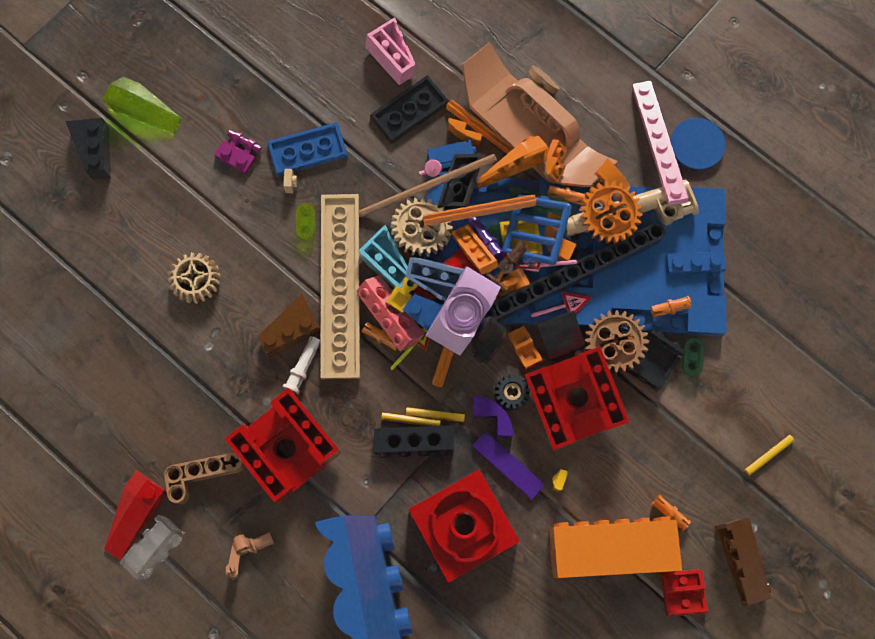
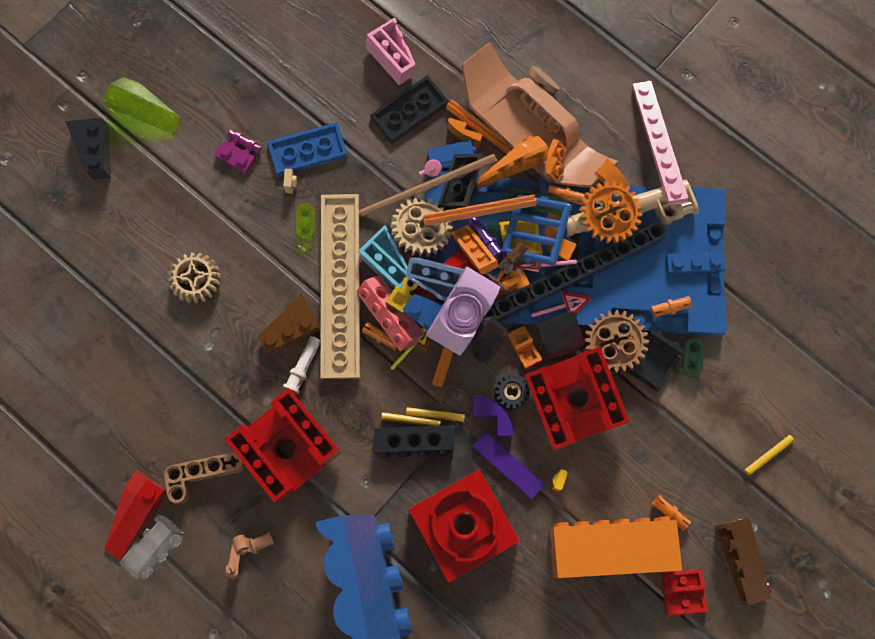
(697, 144): blue tile -> none

